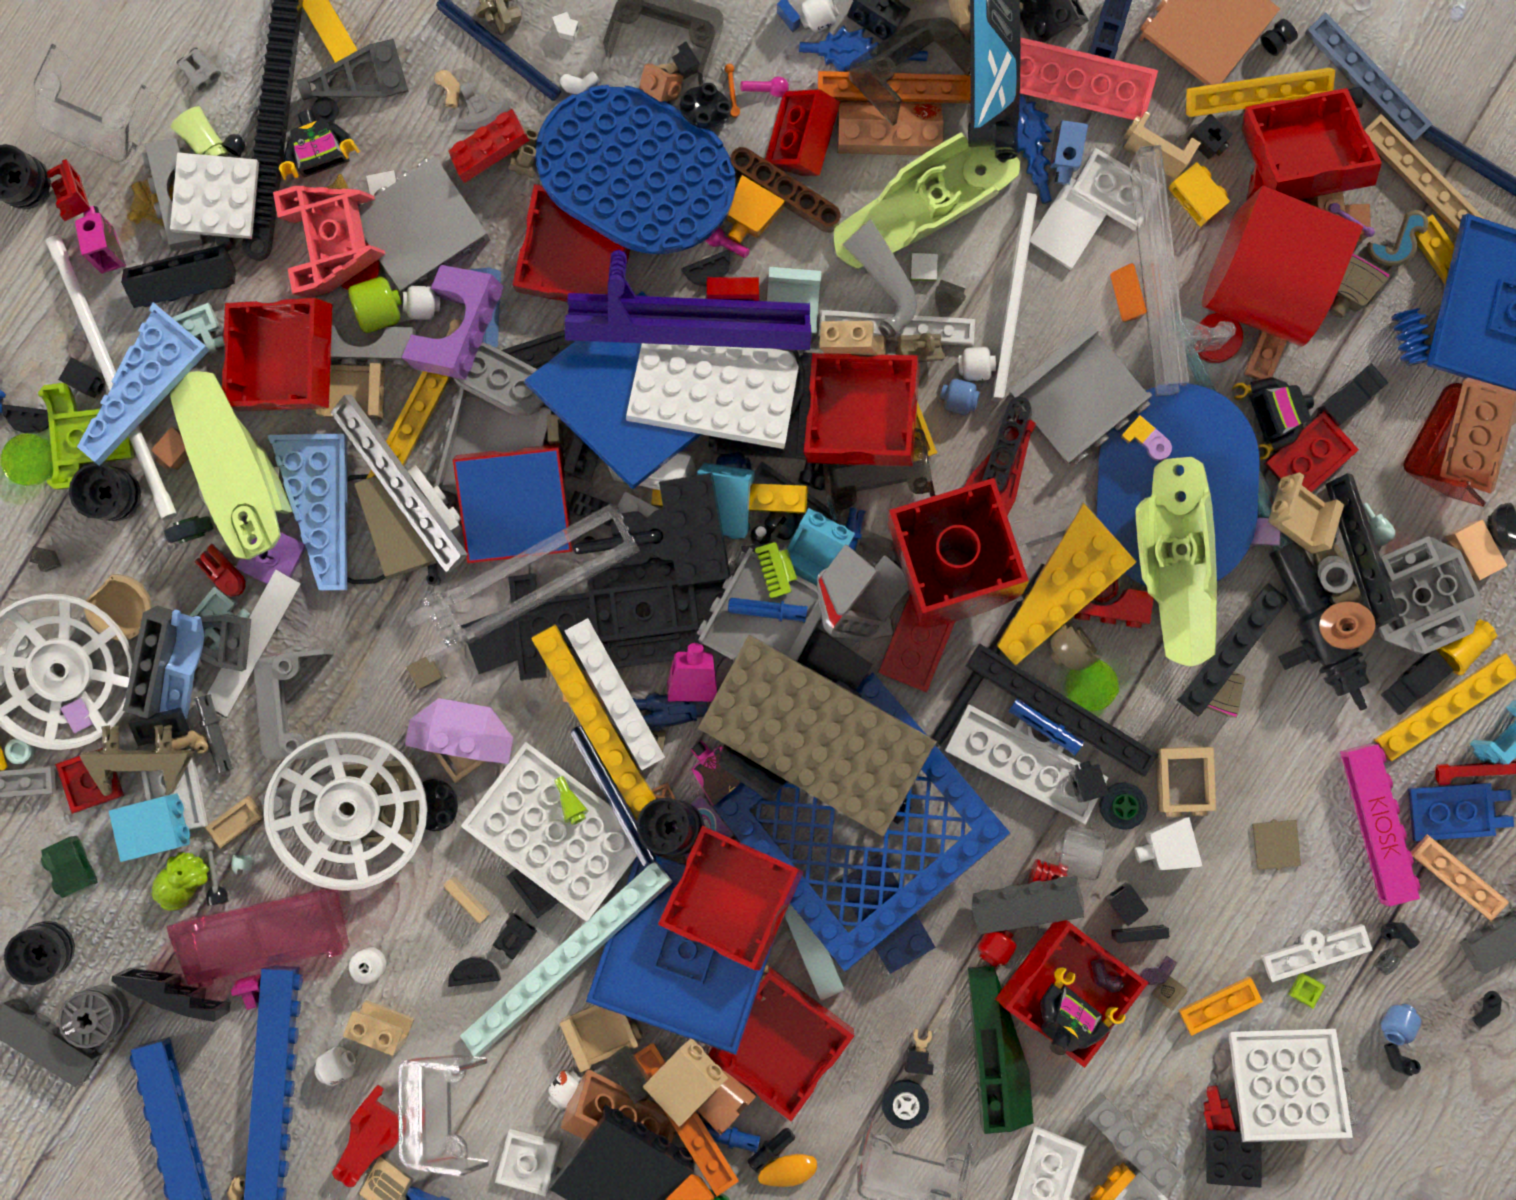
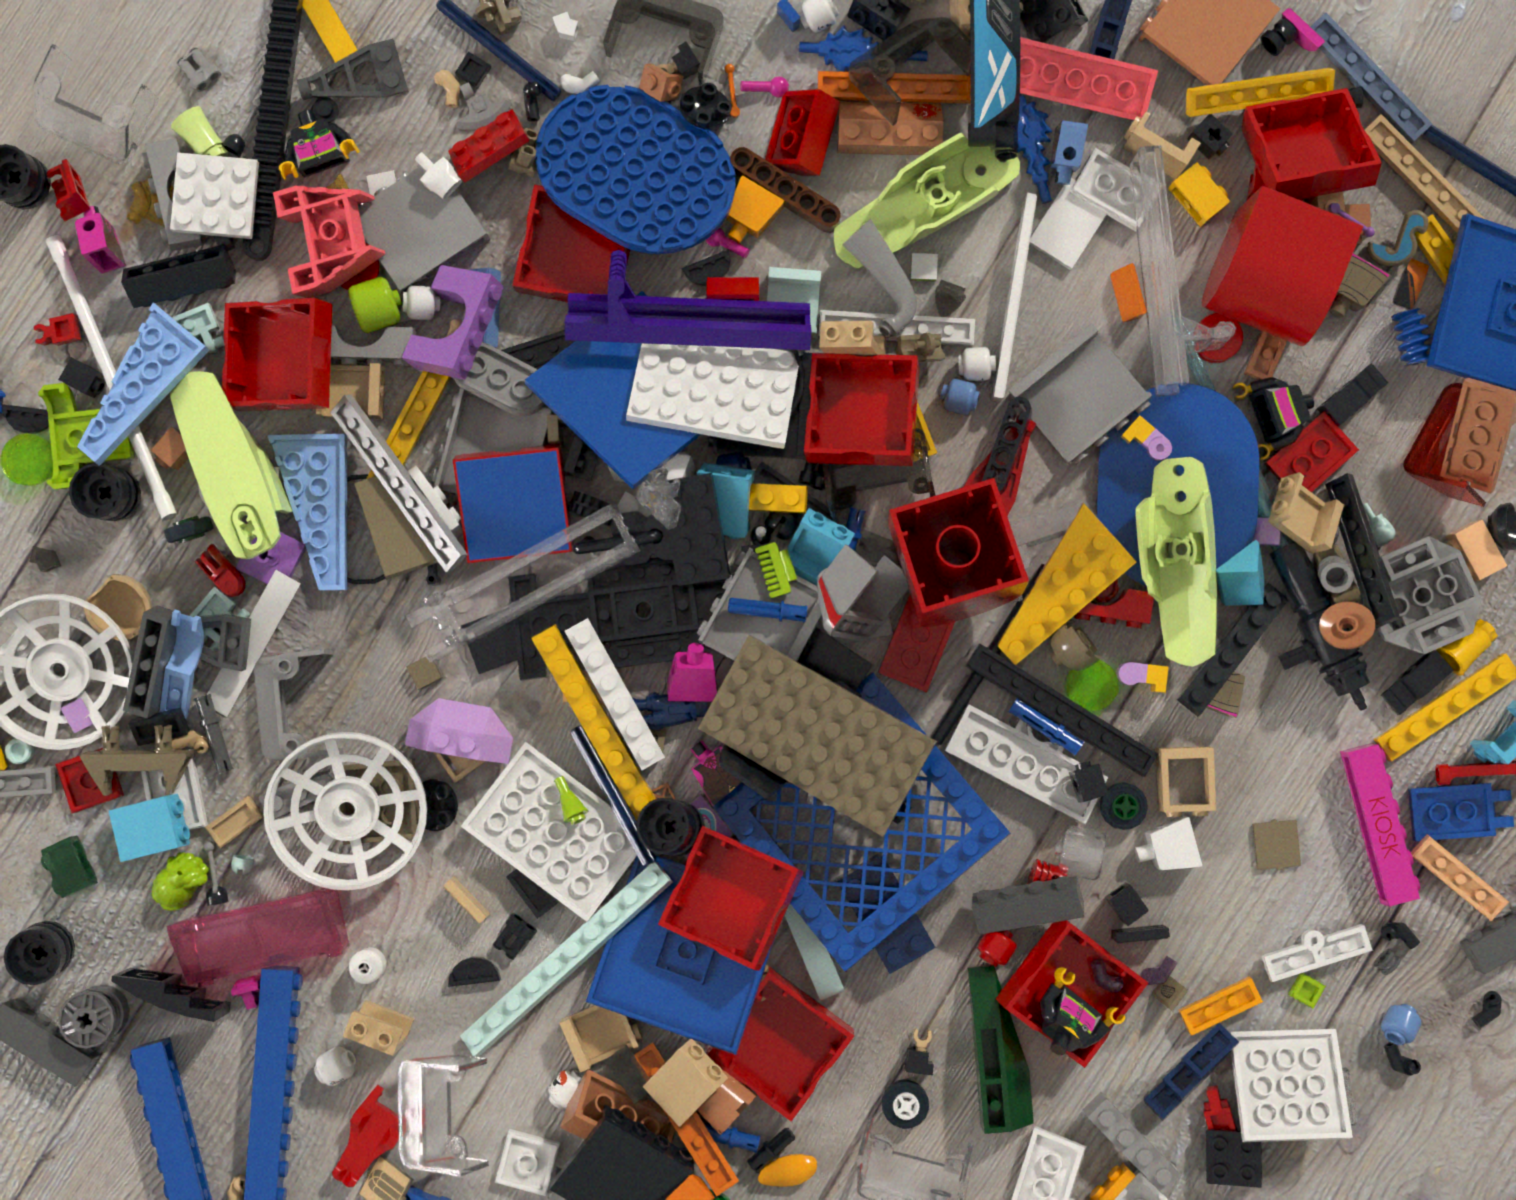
(61, 331): none -> red plate
(439, 176): none -> white piece
(473, 70): none -> black tile
(531, 91): none -> black arm
(657, 497): none -> clear plate
(1134, 673): none -> leg
(1191, 1071): none -> dark blue slope
(1242, 577): none -> medium azure slope
(1307, 37): none -> dark pink tile
(1411, 284): none -> sticker

